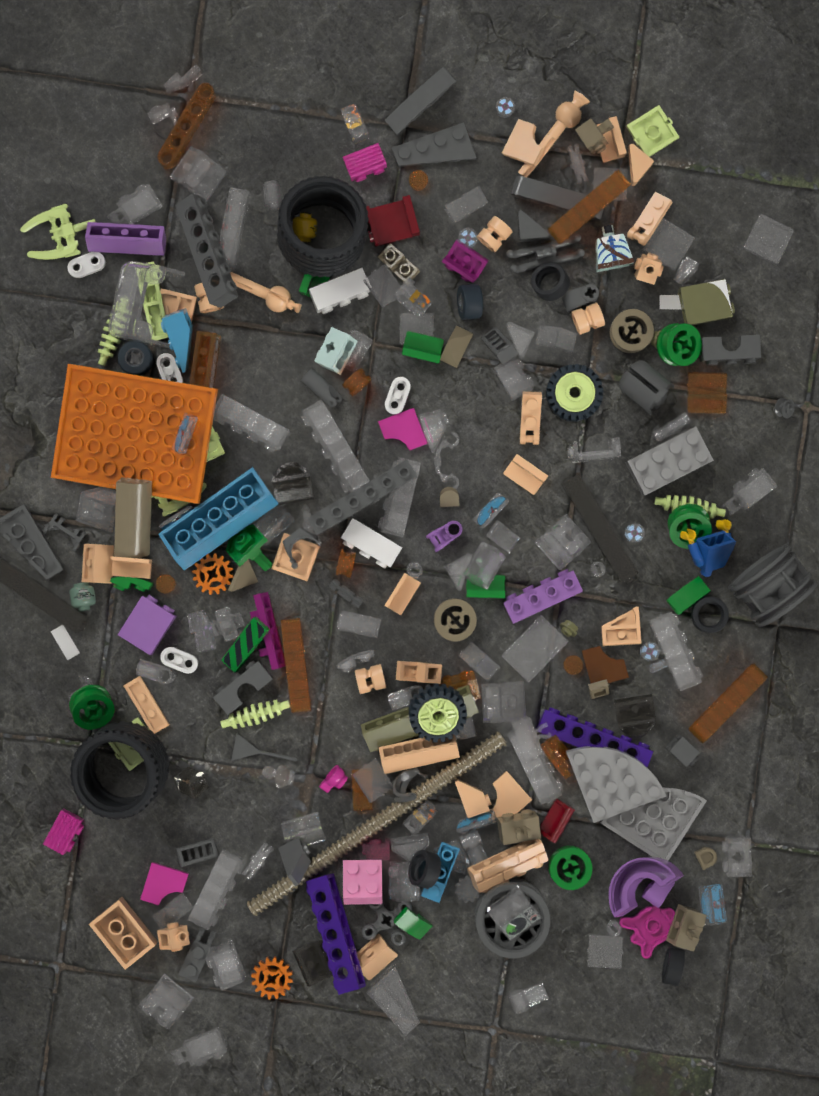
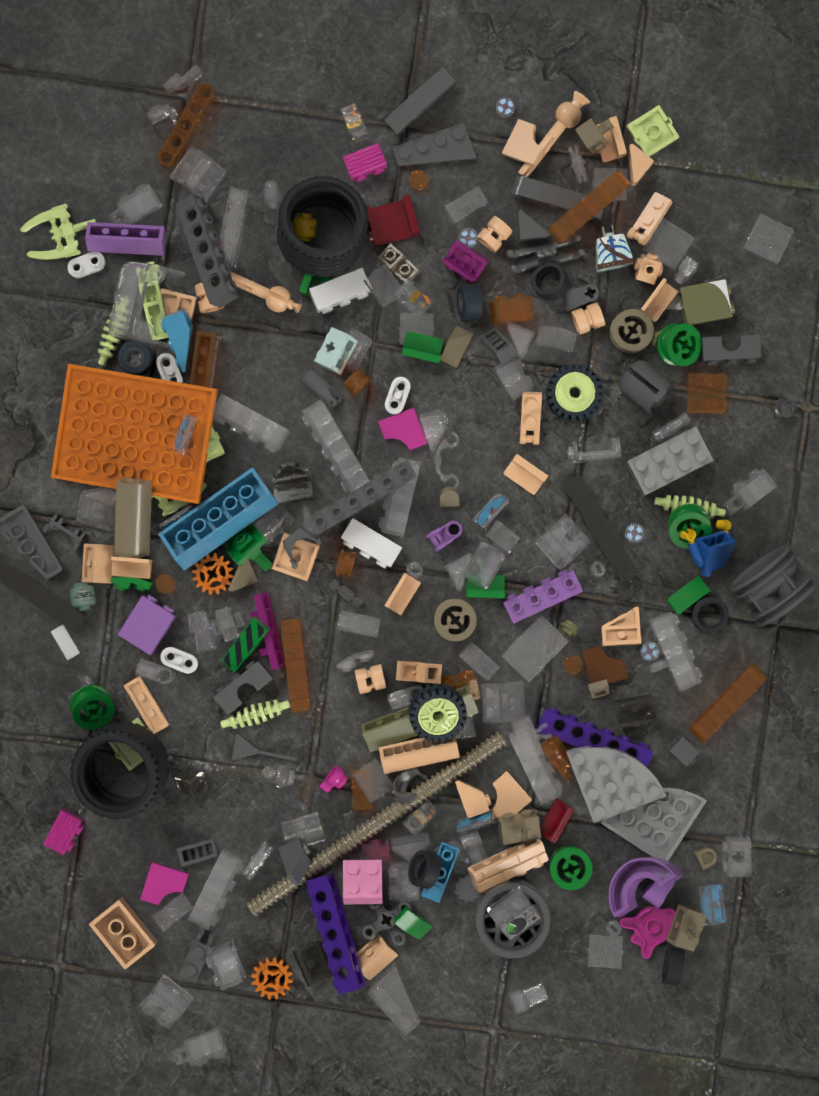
(173, 937): light nougat brick -> none
(511, 309): none -> clear orange brick
(659, 300): none -> light nougat panel

